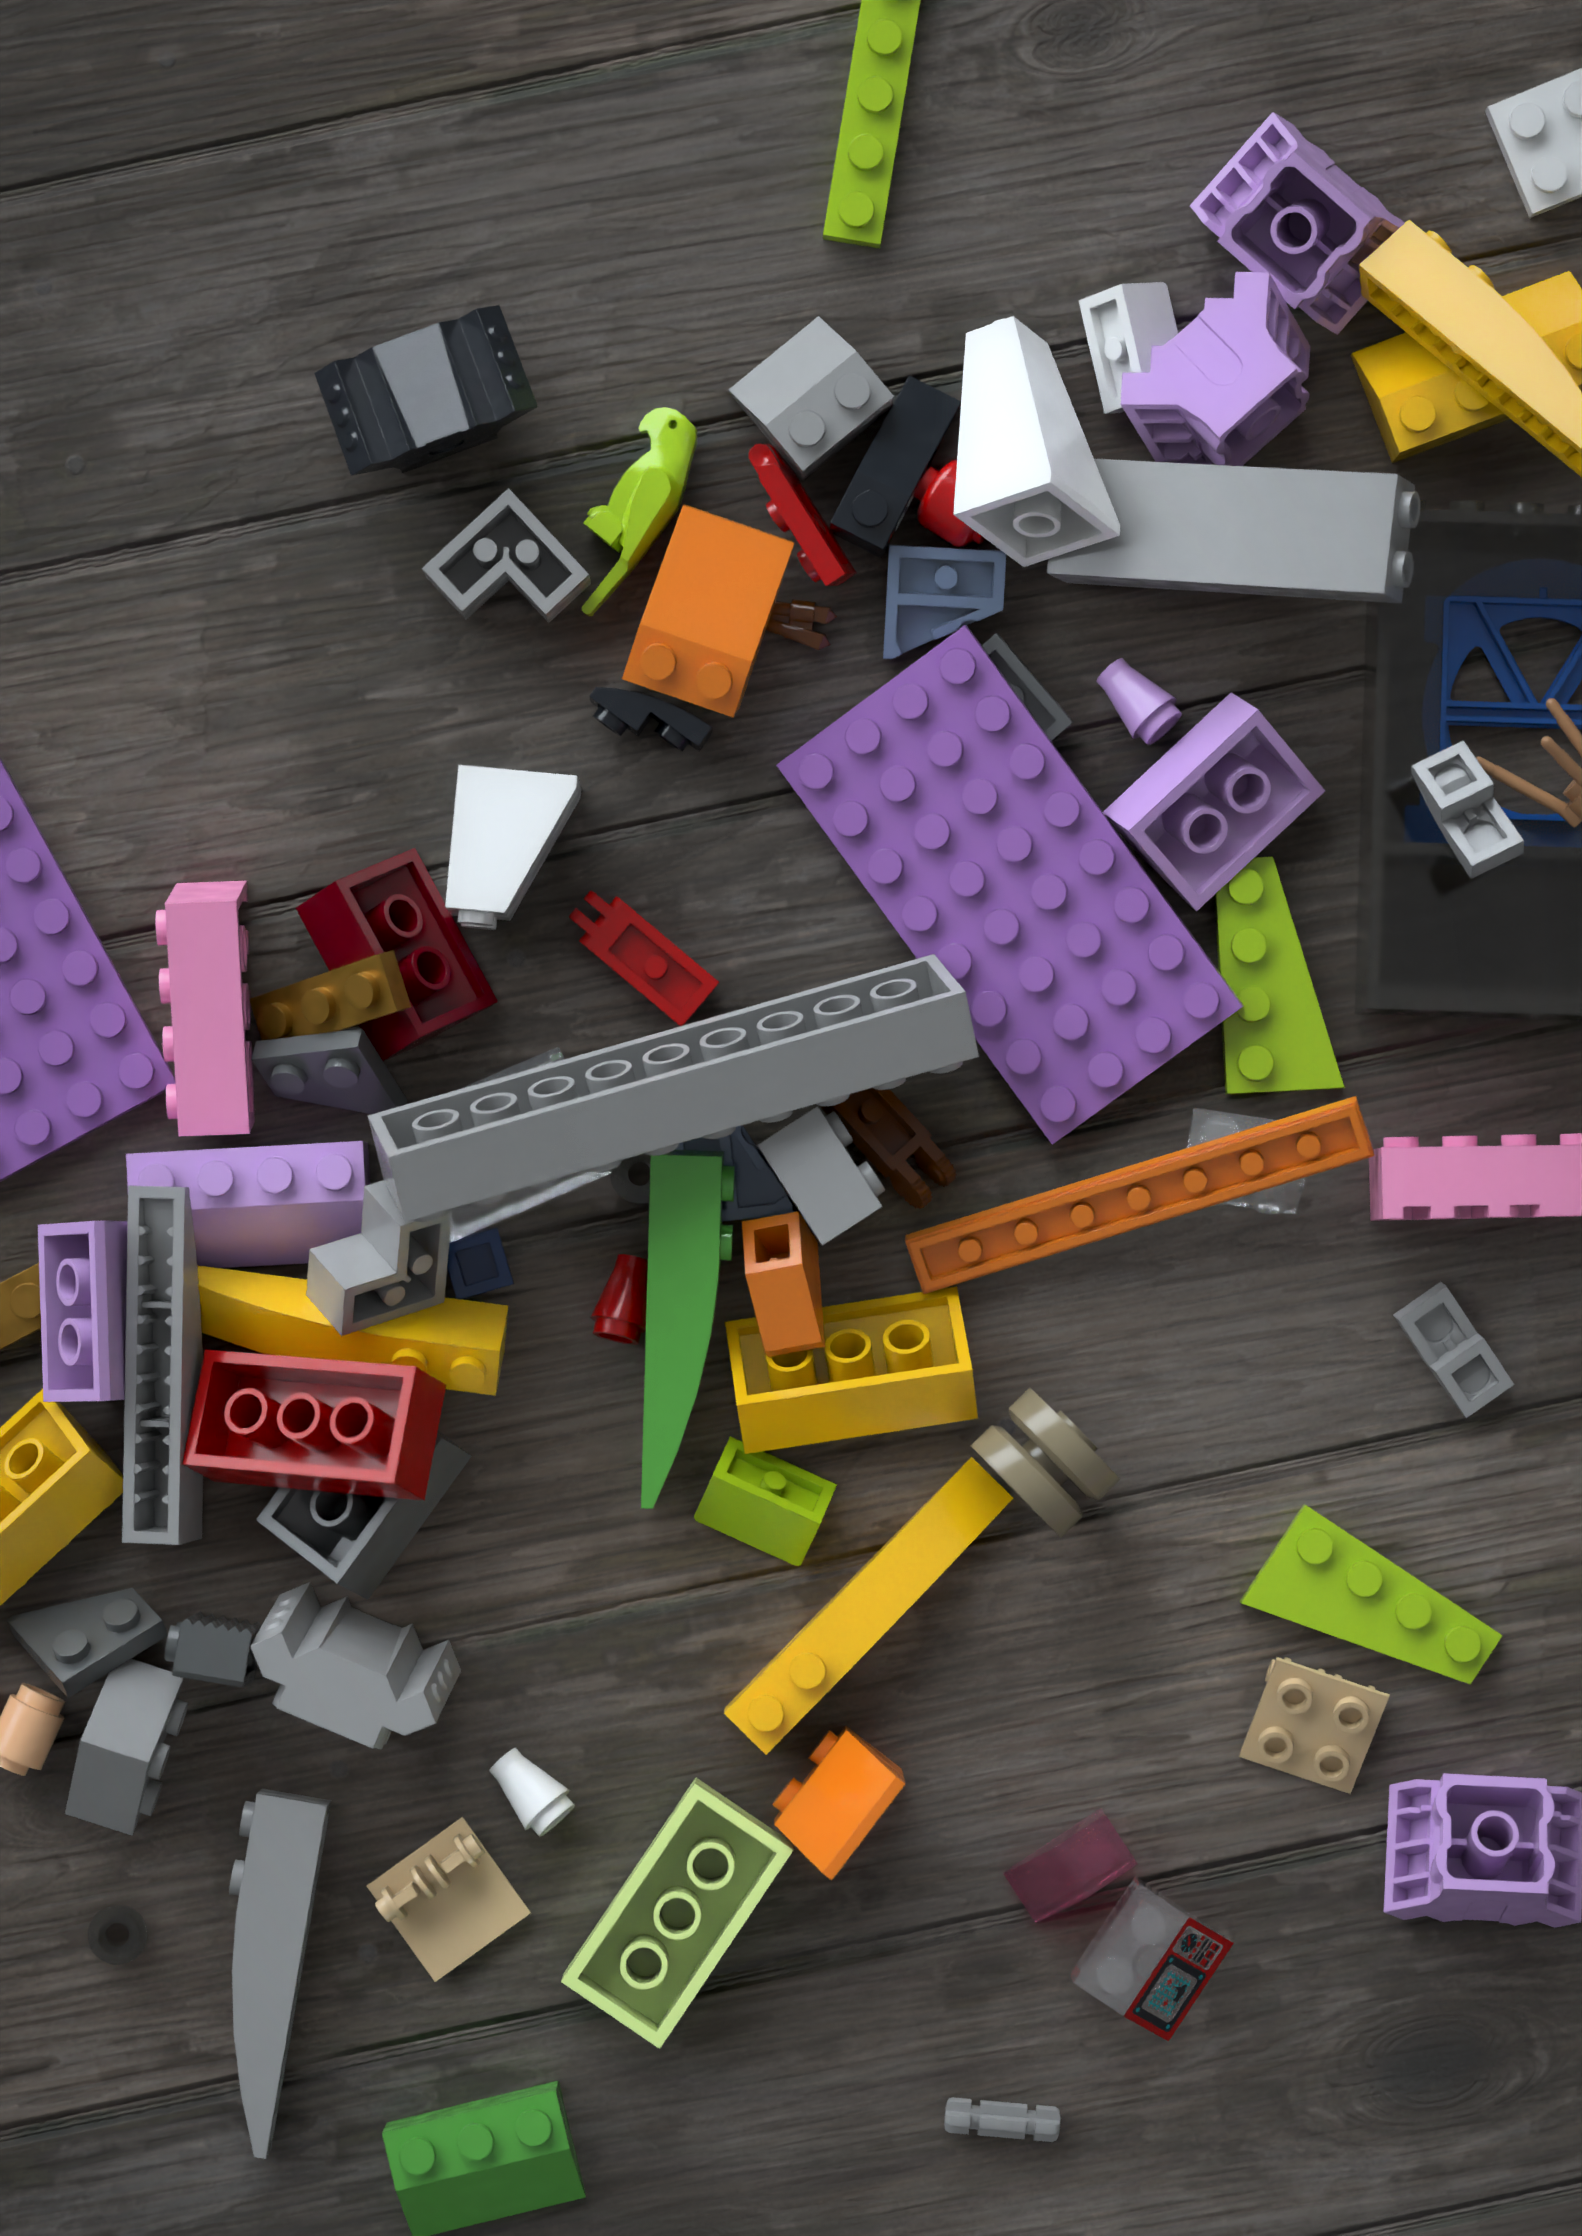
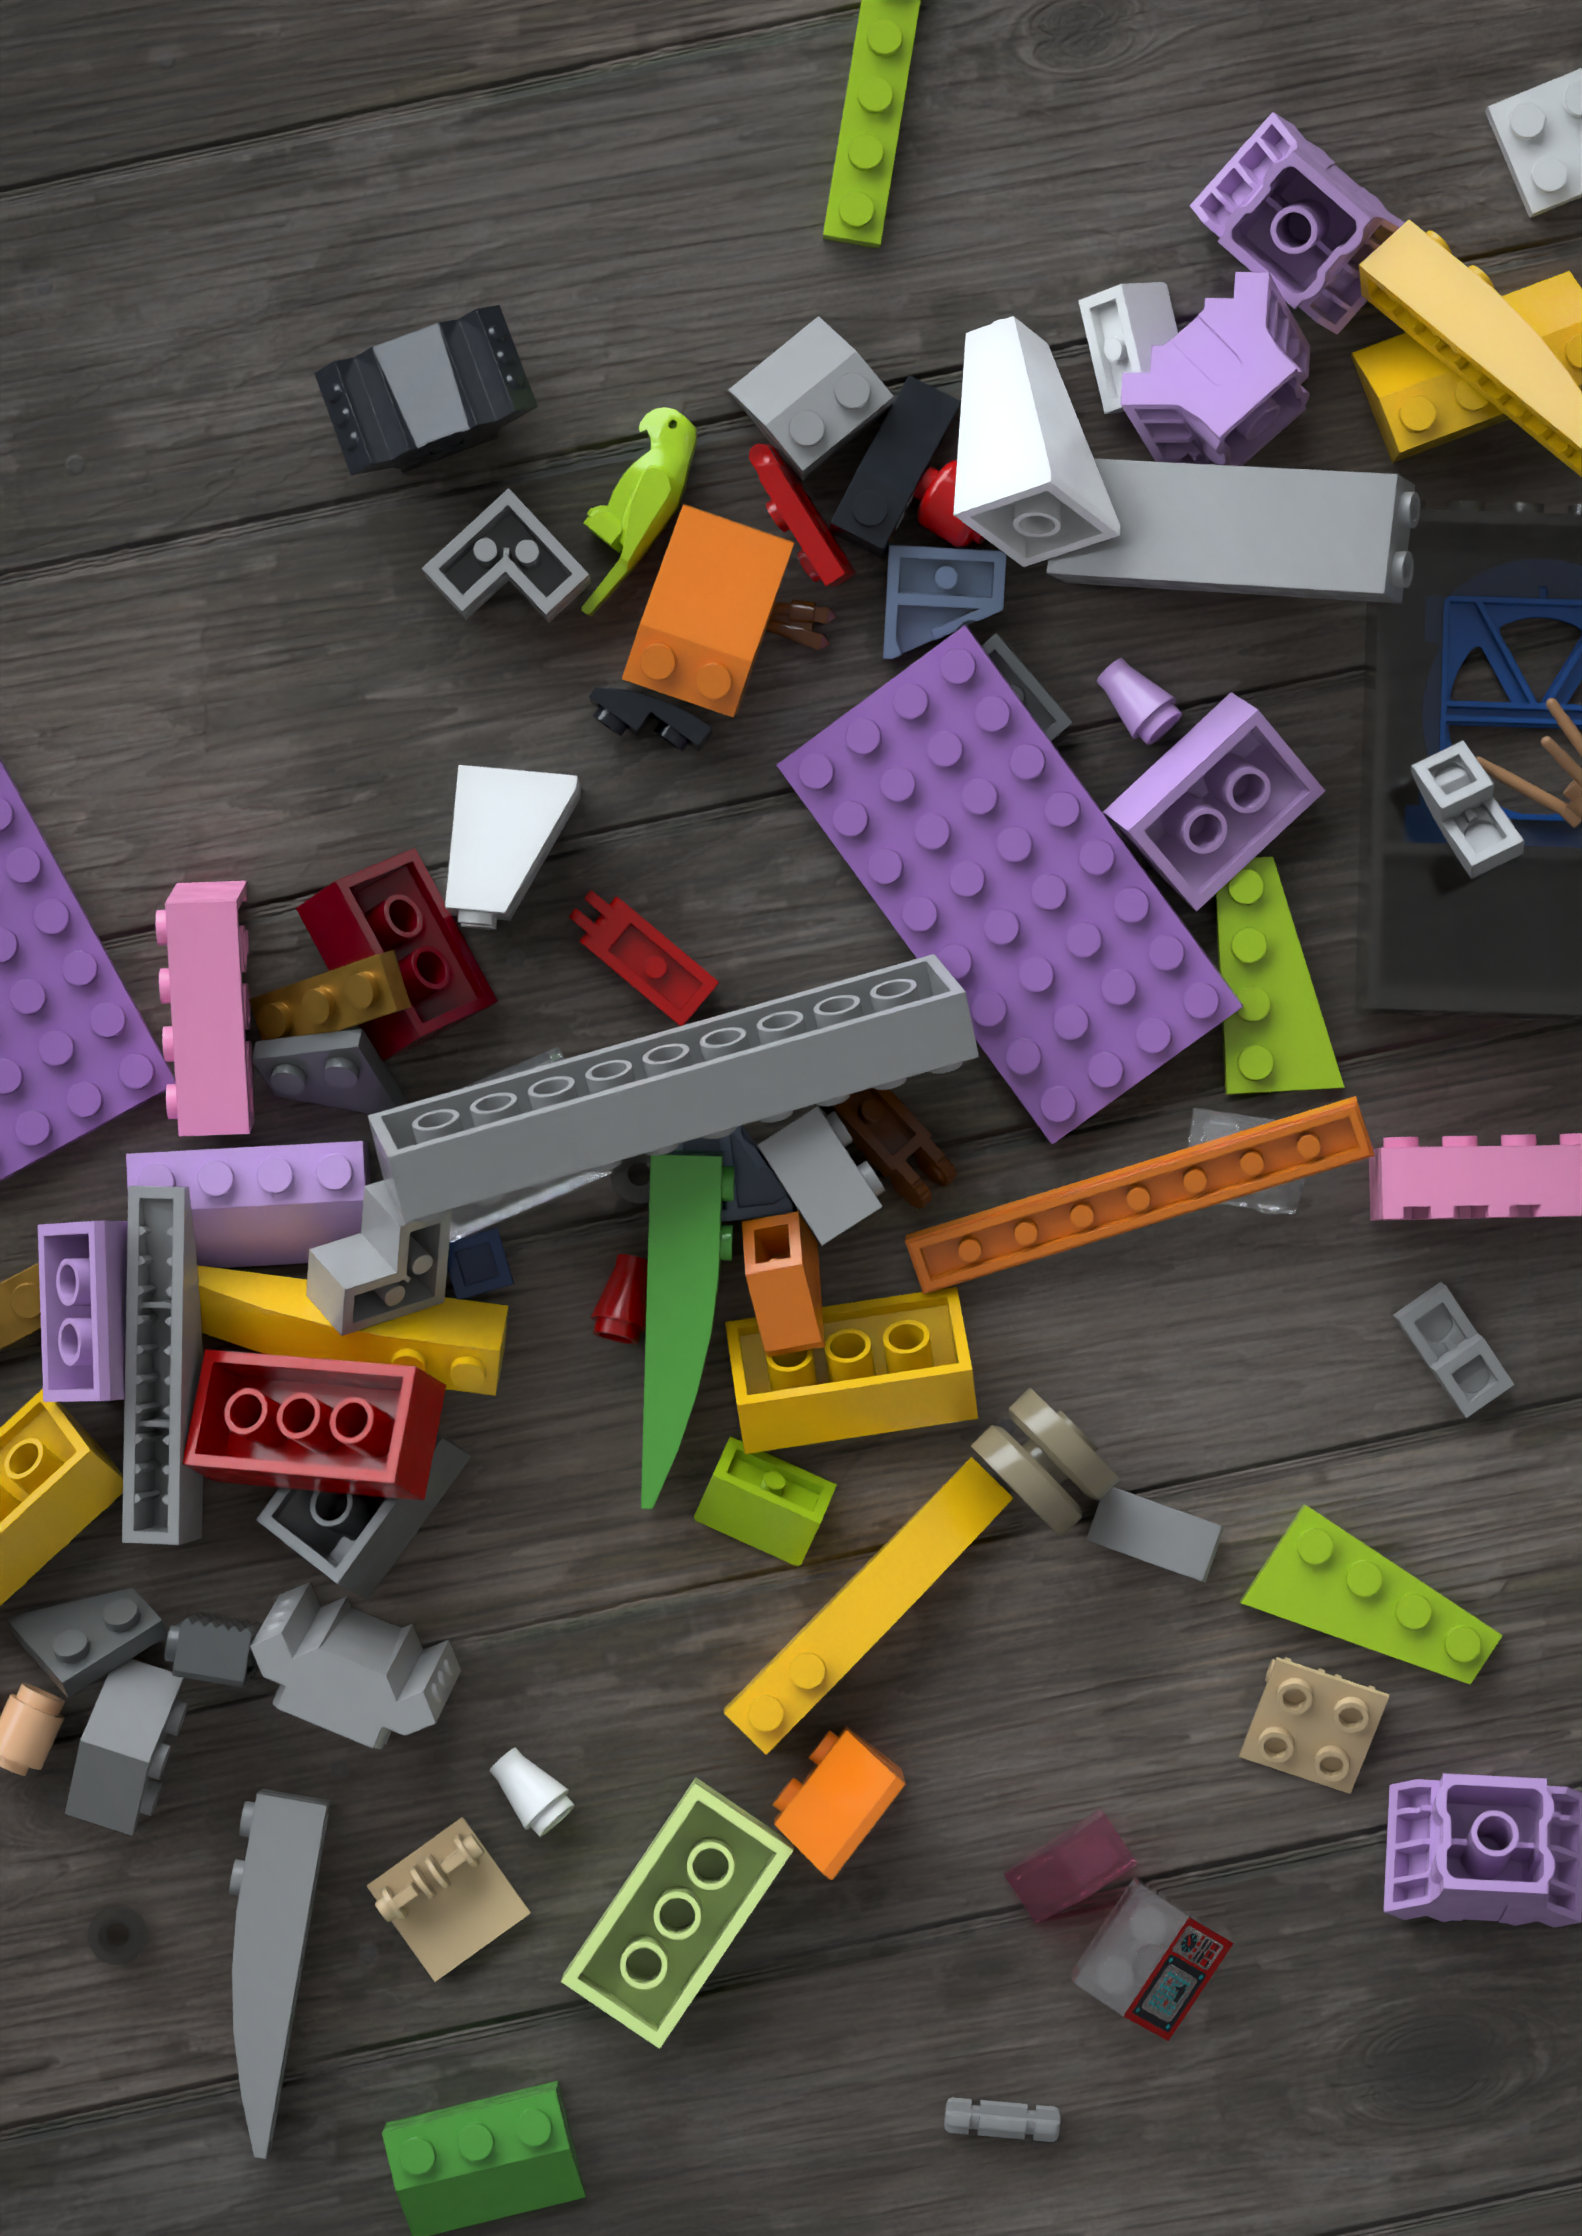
(1155, 1533): none -> light grey slope

